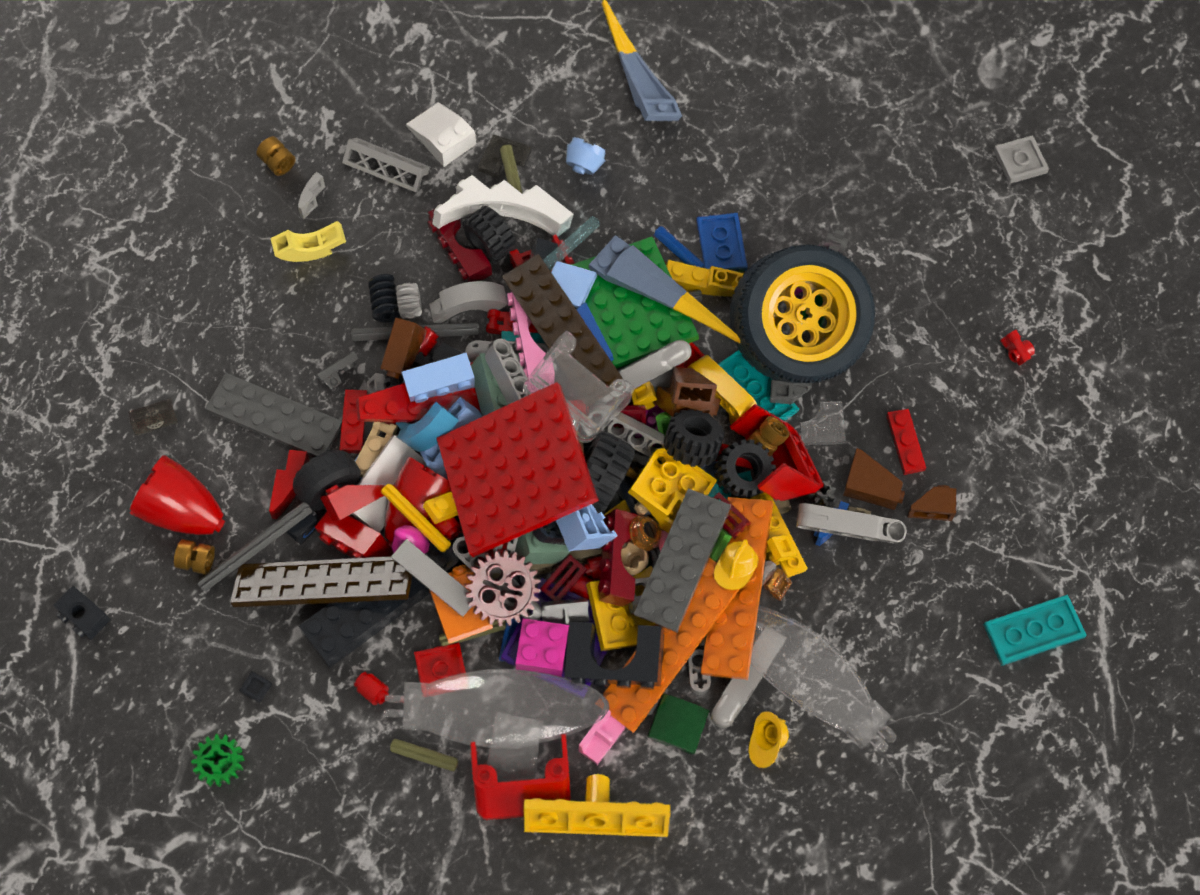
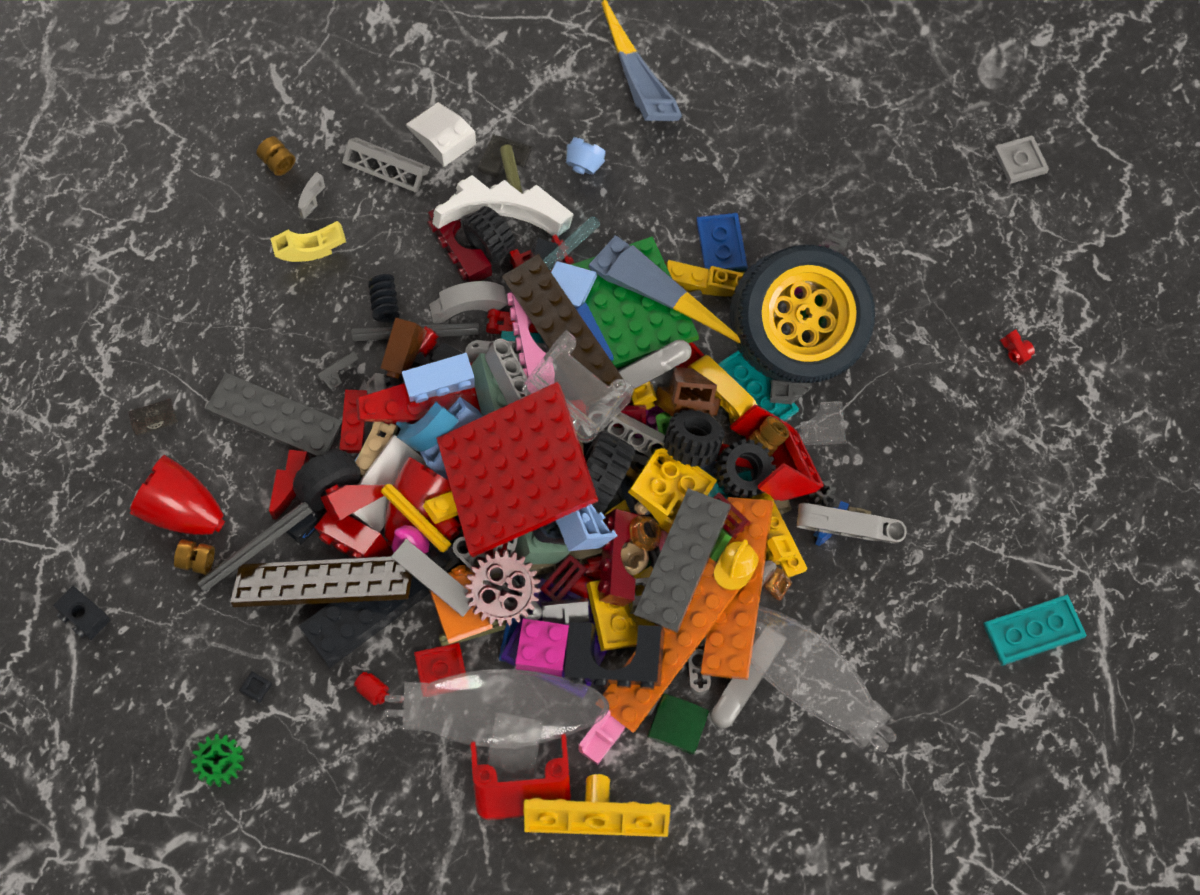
(409, 300): light grey gear -> none
(424, 755): olive axle -> none
(677, 247): blue axle -> none
(767, 738): yellow piece -> none
(872, 482): reddish brown slope -> none
(906, 441): red plate -> none
(936, 504): reddish brown slope -> none

